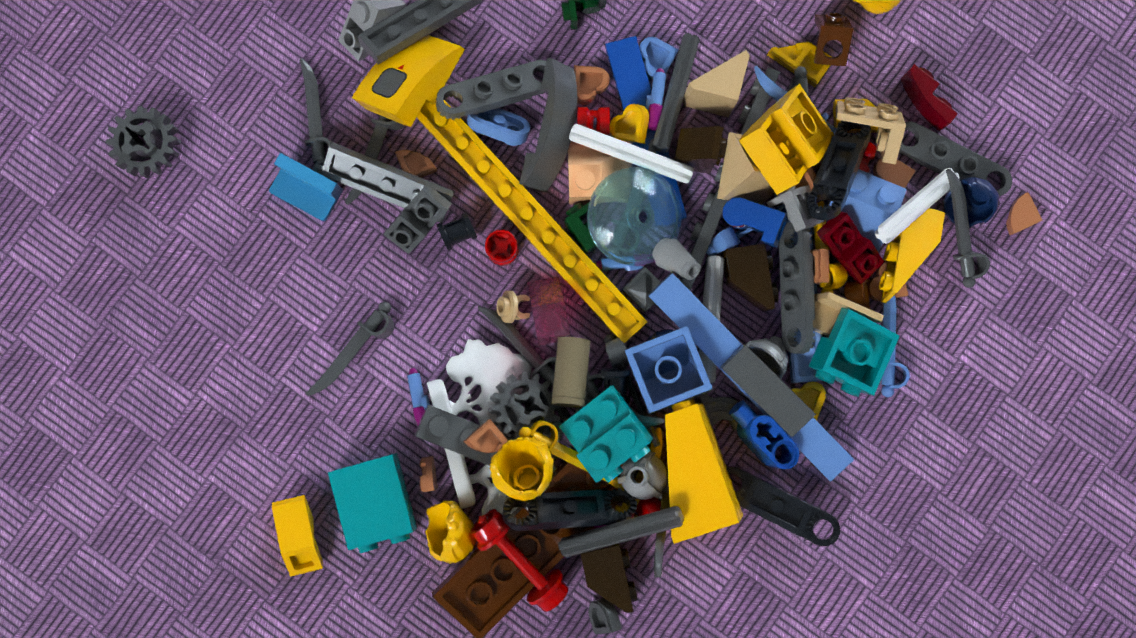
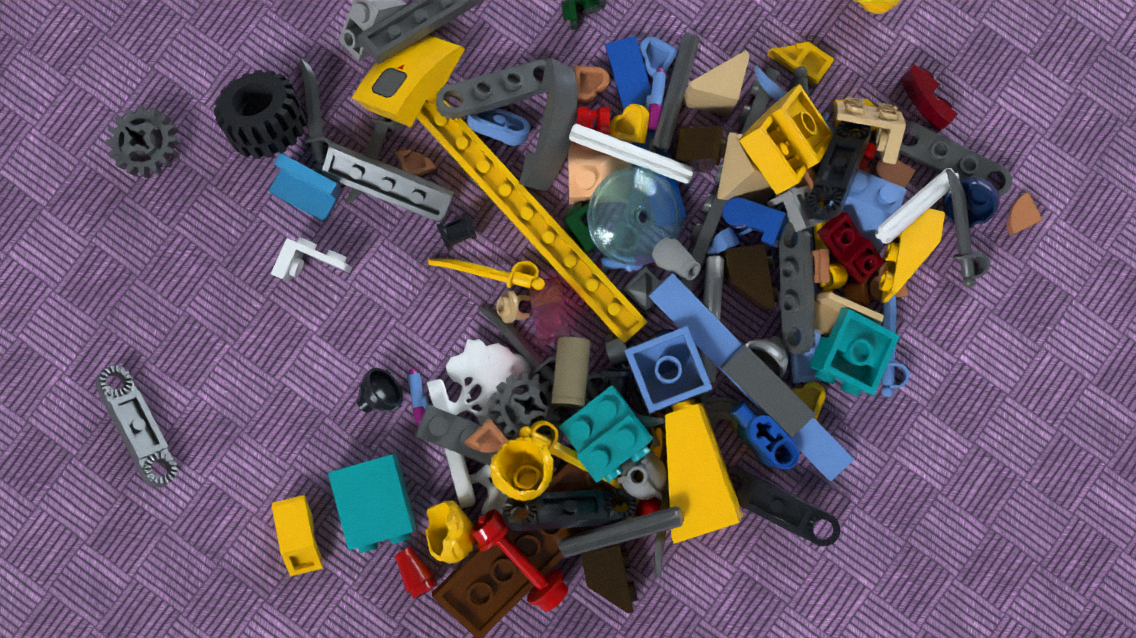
(136, 426): none -> plate
(260, 114): none -> black tyre
(290, 259): none -> white bracket
(354, 345): dark grey sword -> none
(379, 392): none -> black piece
(414, 573): none -> red cone
(417, 218): dark grey slope -> none
(428, 480): nougat tile -> none
(500, 242): red wheel -> none
(522, 274): none -> yellow sword
(603, 617): dark grey tile -> none
(833, 27): reddish brown bracket -> none

